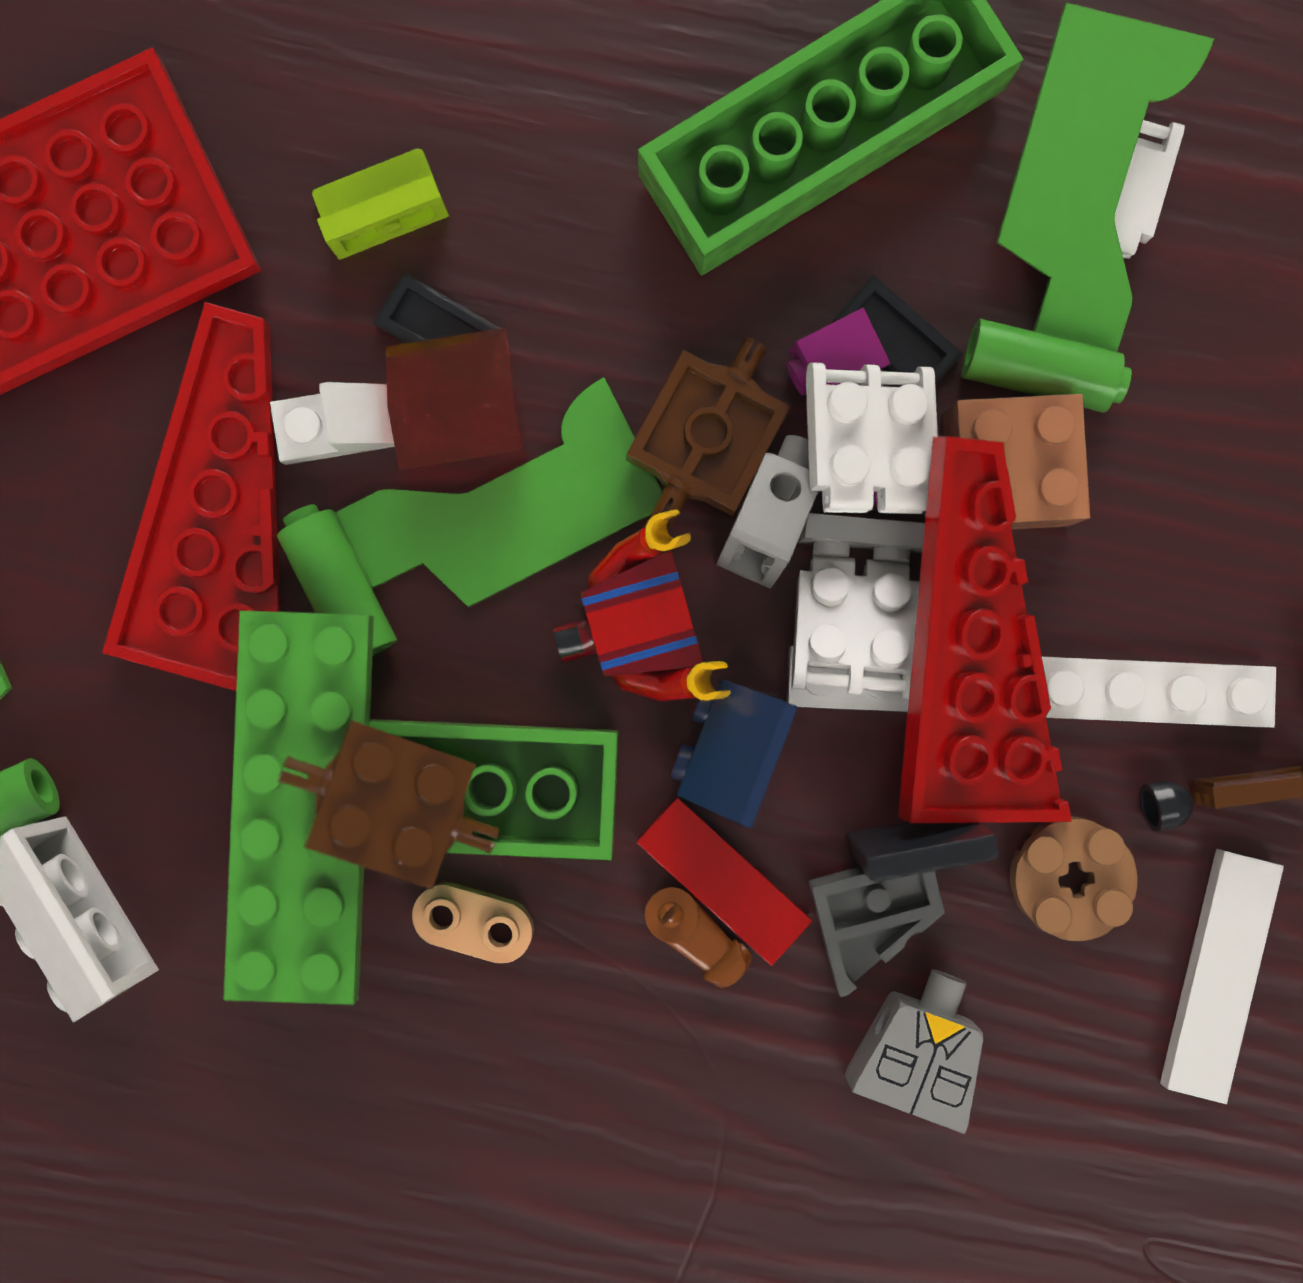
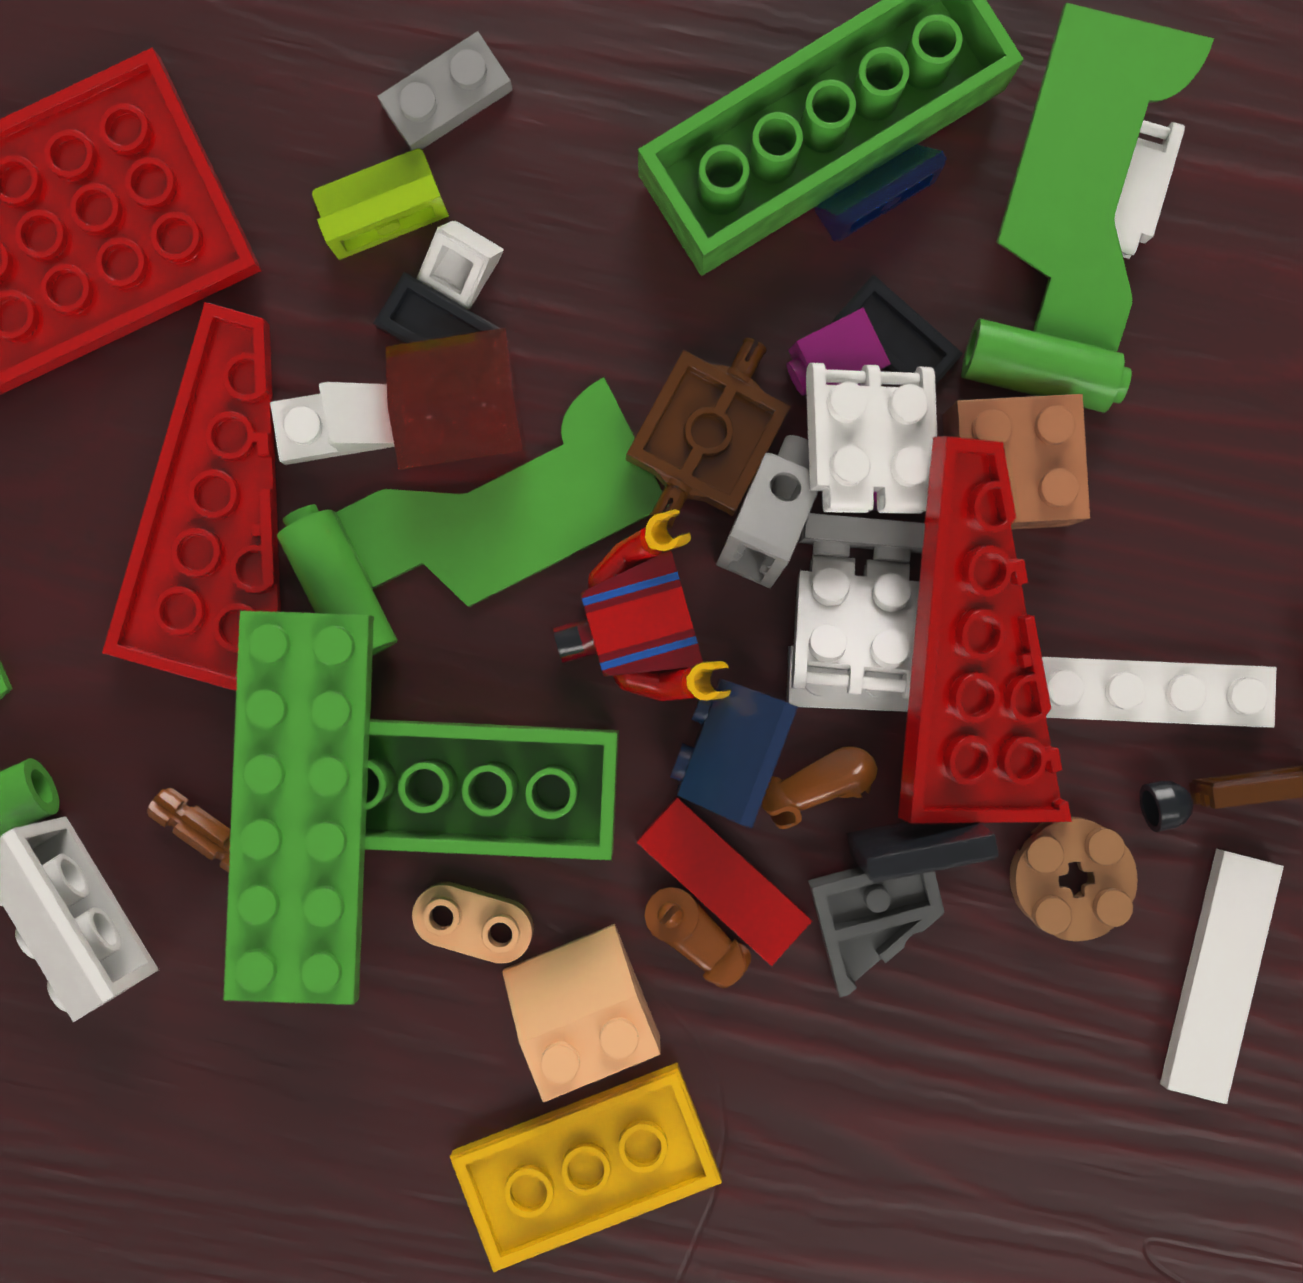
(192, 825): none -> dark orange axle
(389, 804): reddish brown plate -> none
(445, 92): none -> light grey plate
(459, 263): none -> white slope
(580, 1013): none -> light nougat slope
(585, 1167): none -> yellow tile
(838, 774): none -> dark orange piece
(880, 191): none -> slope
(921, 1055): light grey torso -> none

